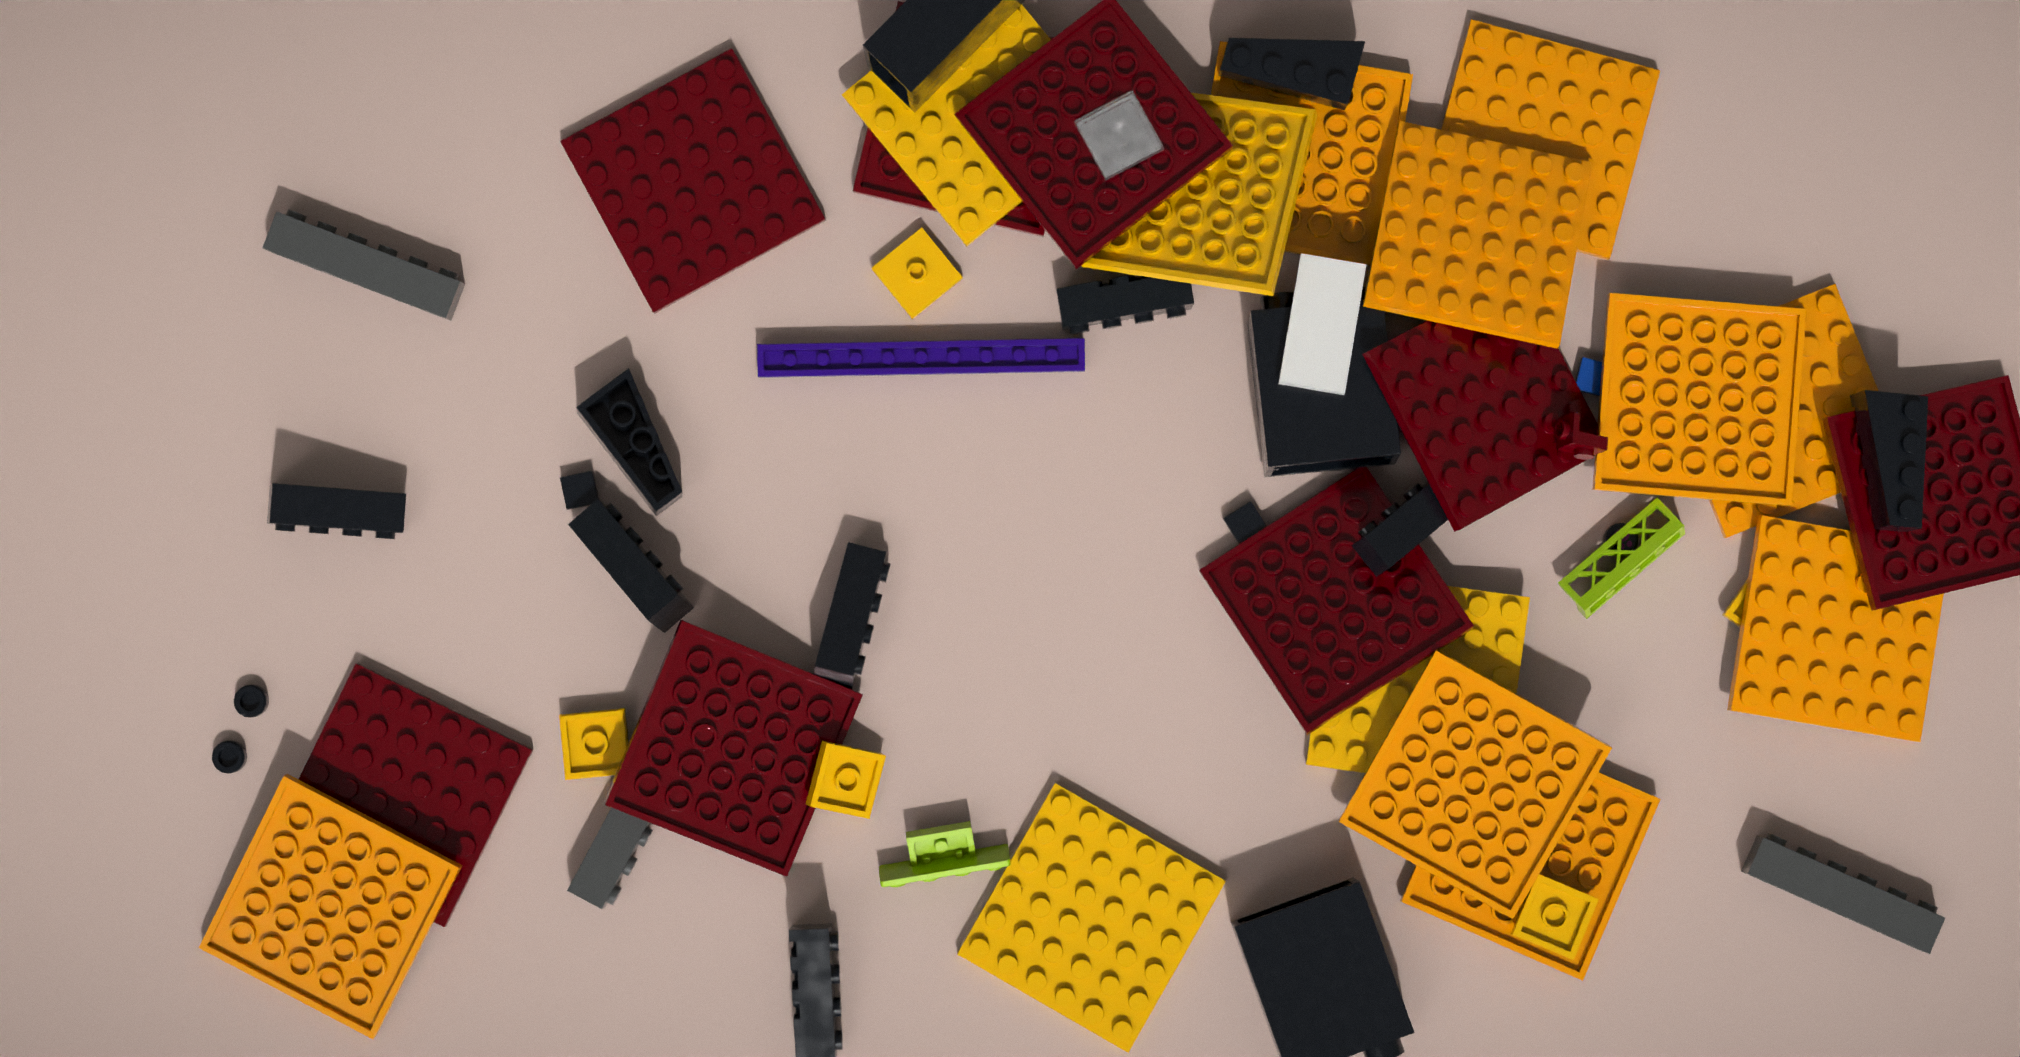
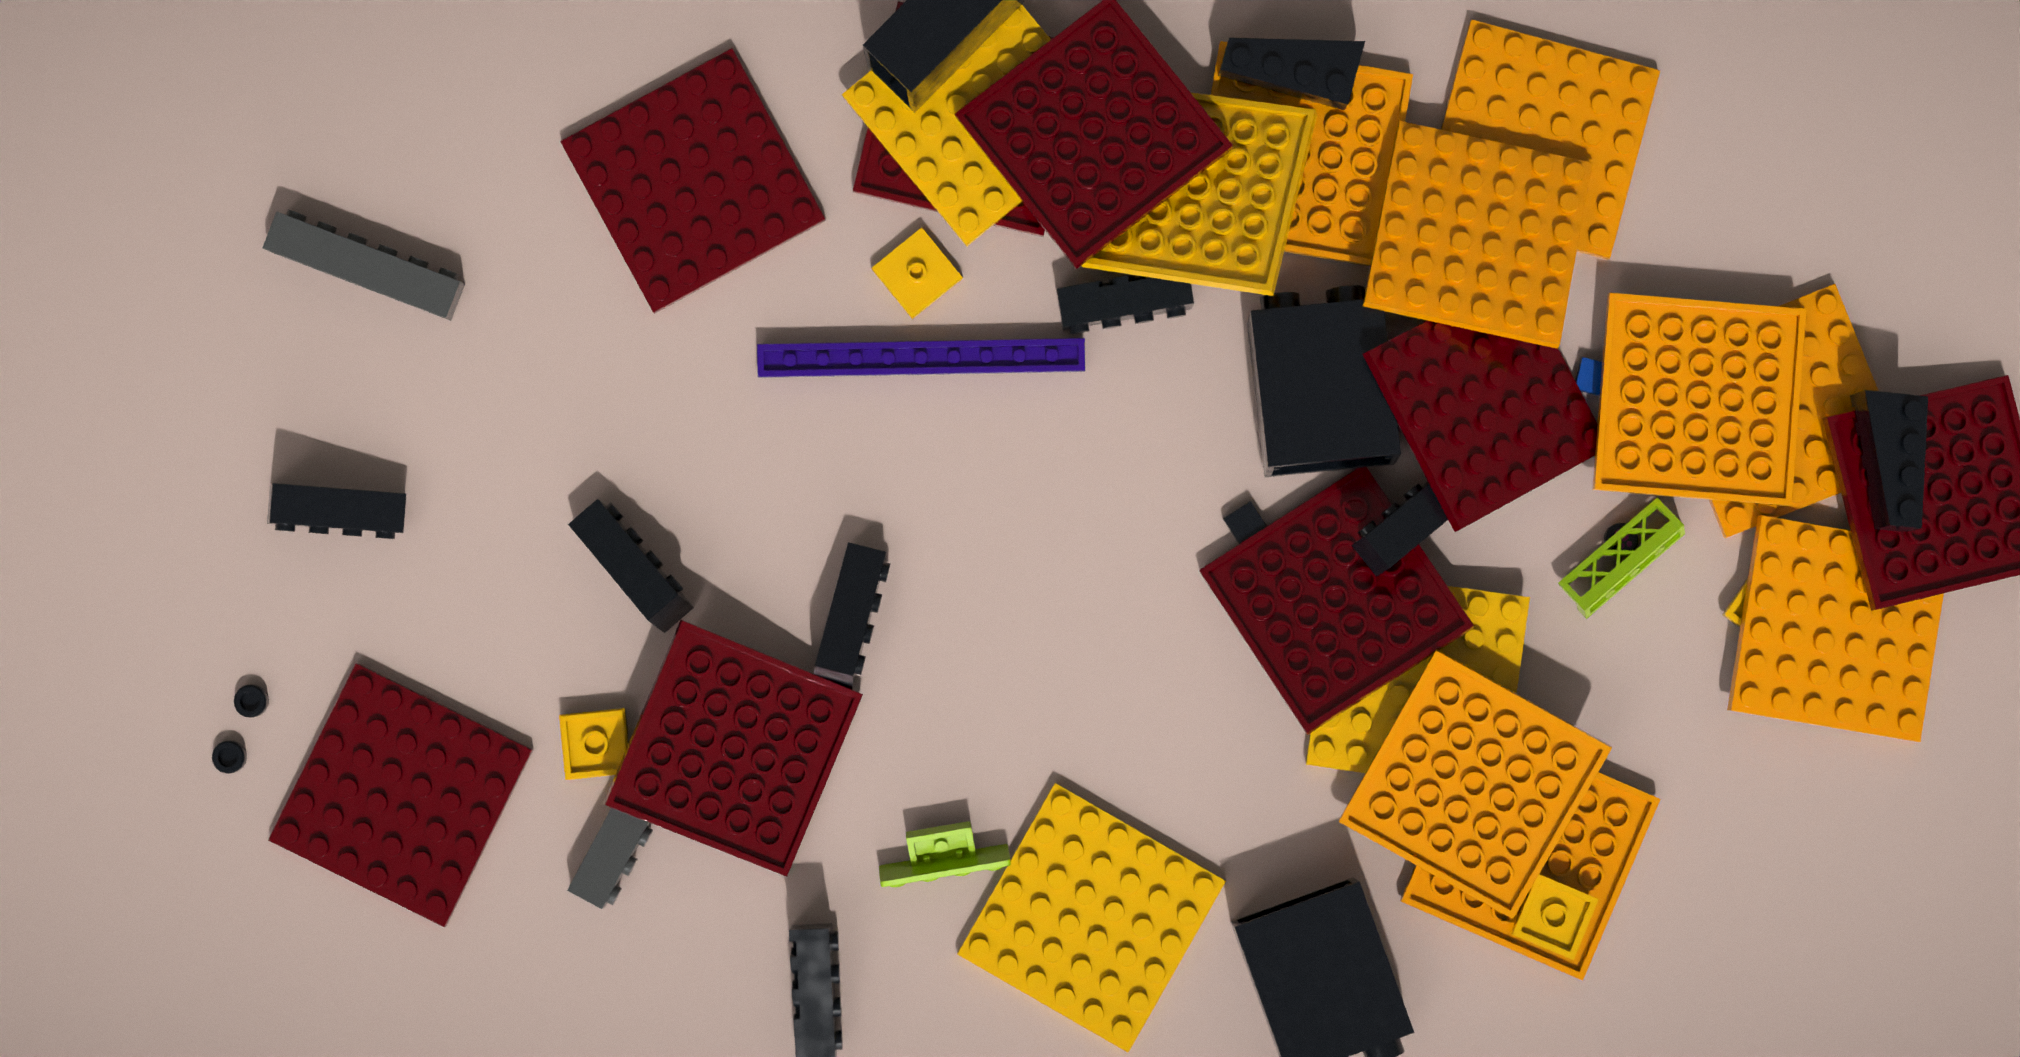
(330, 906): light orange plate -> none
(579, 490): black tile -> none
(629, 437): black wedge -> none
(845, 779): yellow plate -> none
(1118, 135): clear tile -> none
(1322, 324): white tile -> none
(1573, 441): dark red bracket -> none
(1843, 894): dark grey brick -> none

